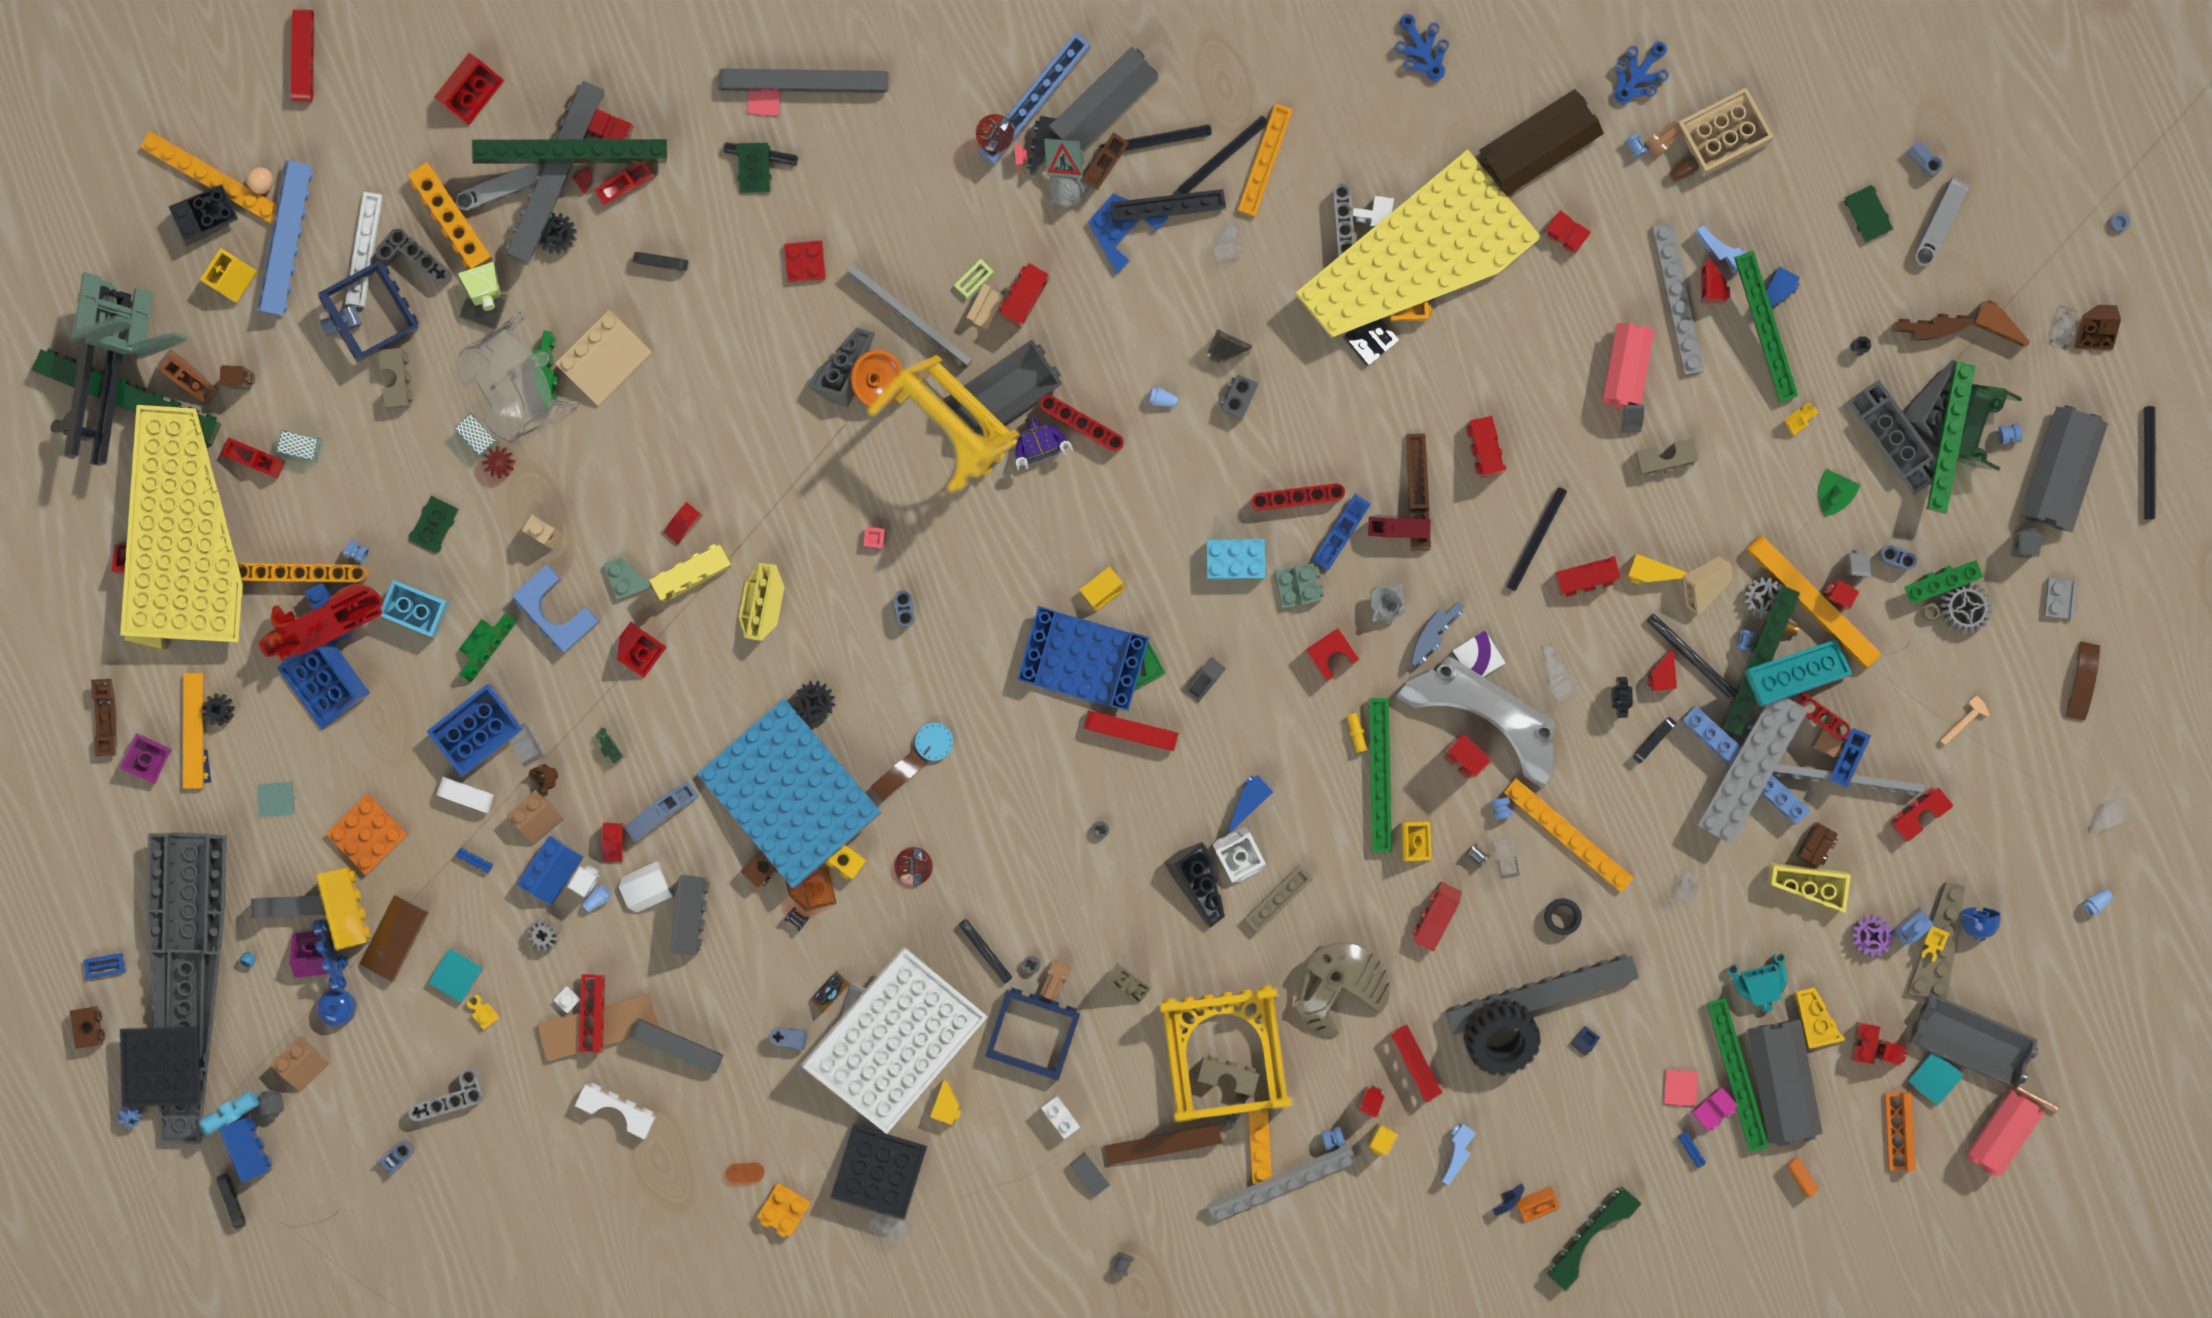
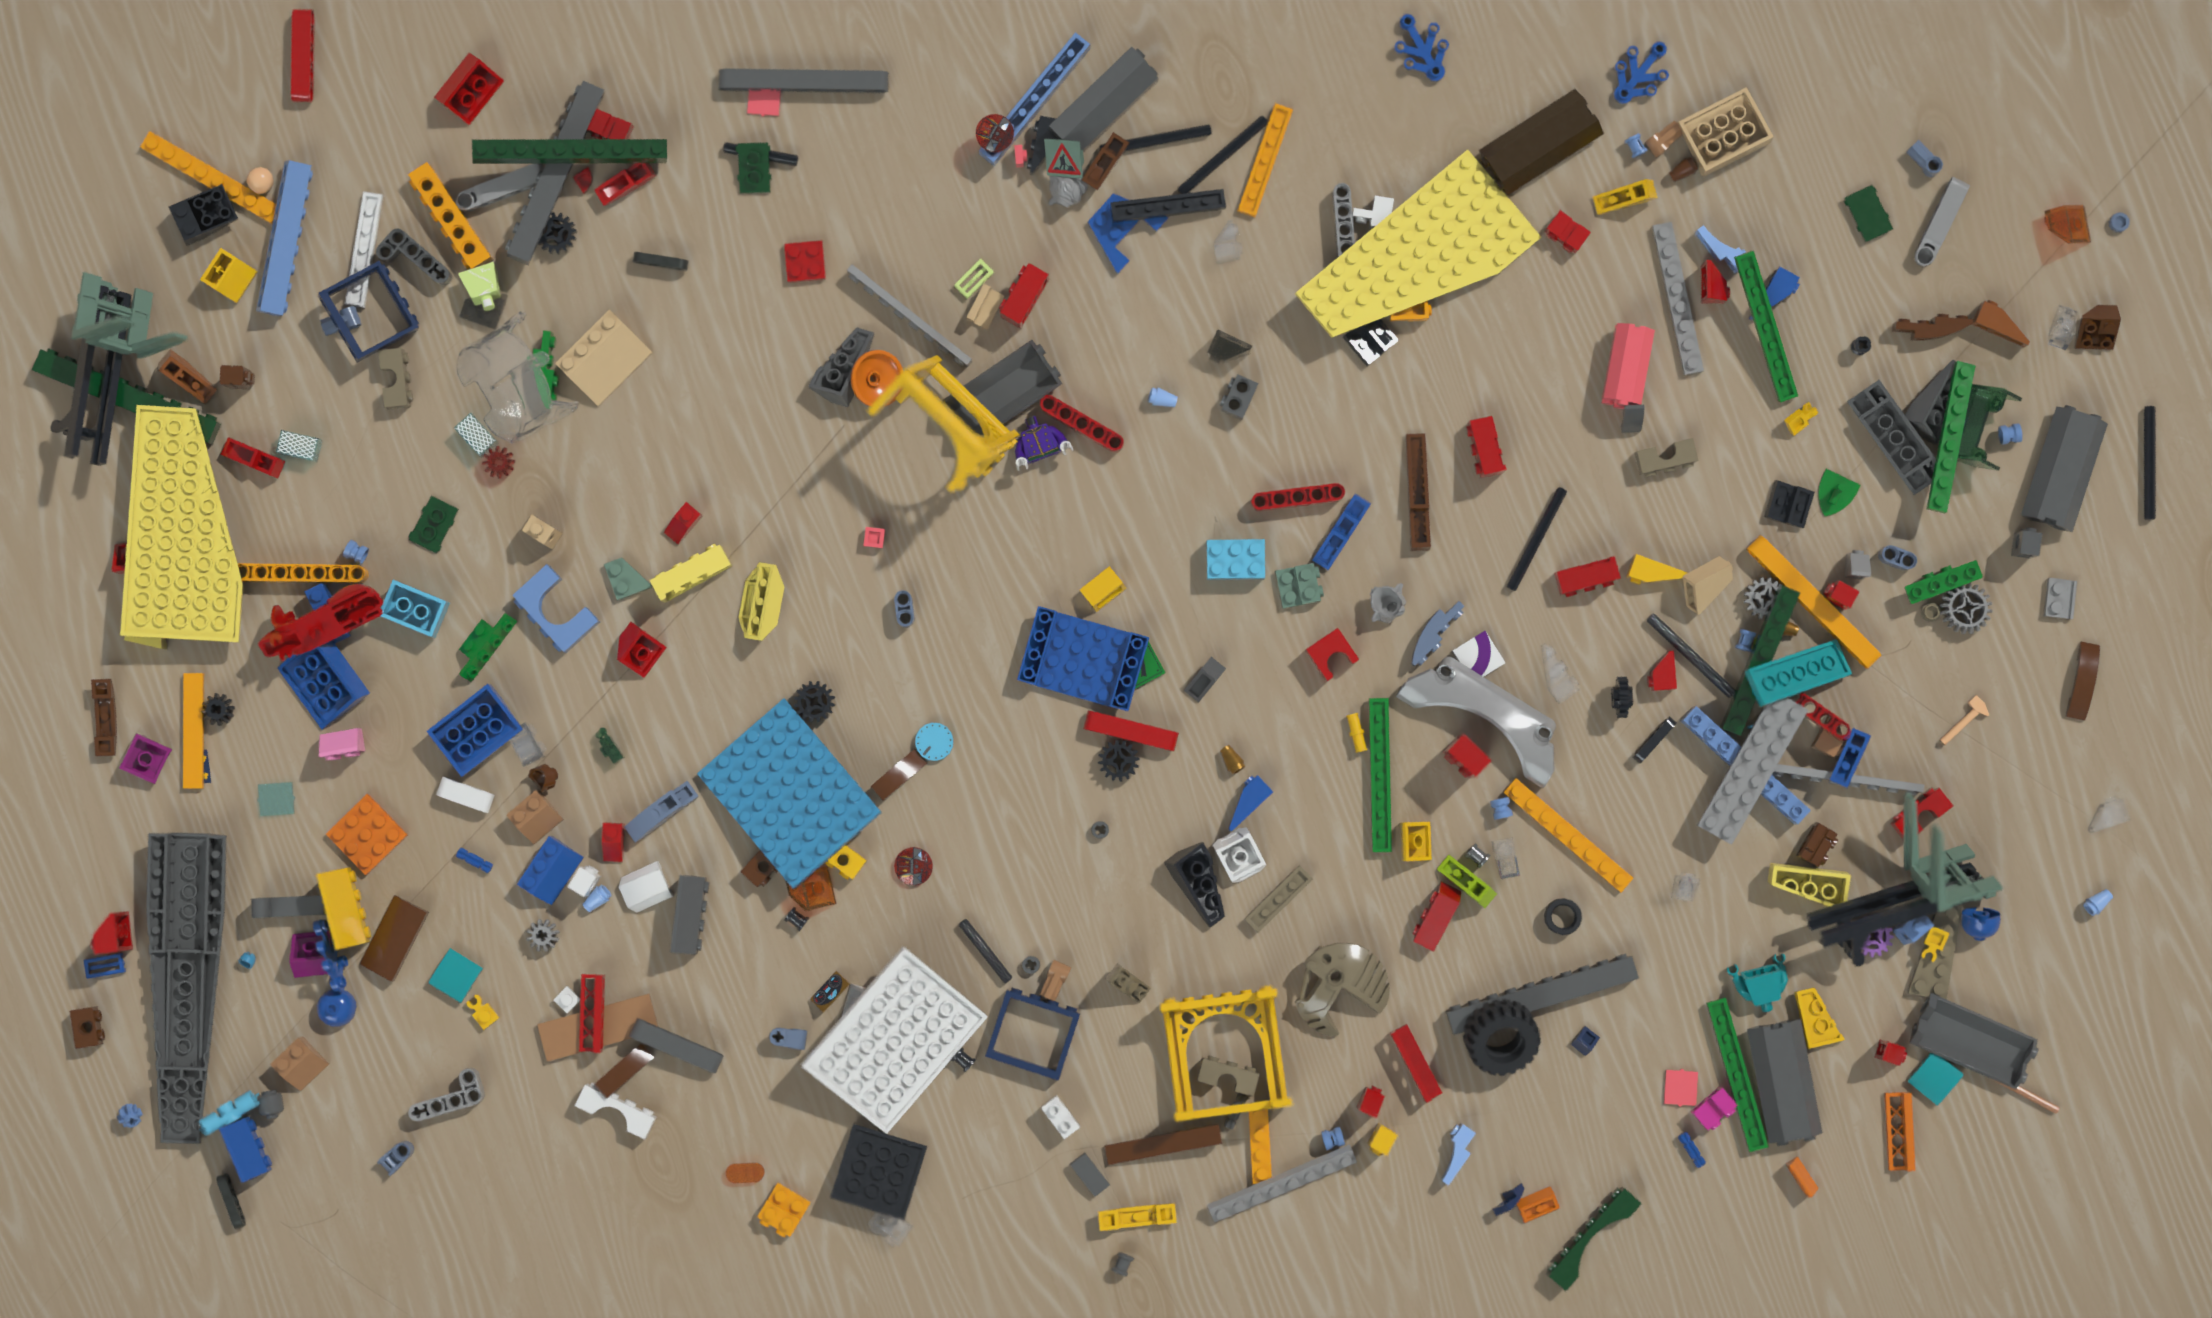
(113, 934): none -> red slope
(160, 1066): black plate -> none
(341, 743): none -> bright pink slope
(623, 1071): none -> reddish brown slope
(946, 1105): yellow slope -> none
(961, 1059): none -> black bush
(1129, 759): none -> black gear
(1137, 1216): none -> yellow slope
(1232, 760): none -> pearl gold cone
(1399, 527): dark red slope -> none
(1467, 881): none -> lime slope
(1625, 196): none -> yellow slope
(1789, 504): none -> black slope
(1867, 1045): red brick -> none
(1939, 891): none -> piece
(2004, 1133): coral brick -> none
(2068, 223): none -> clear orange slope

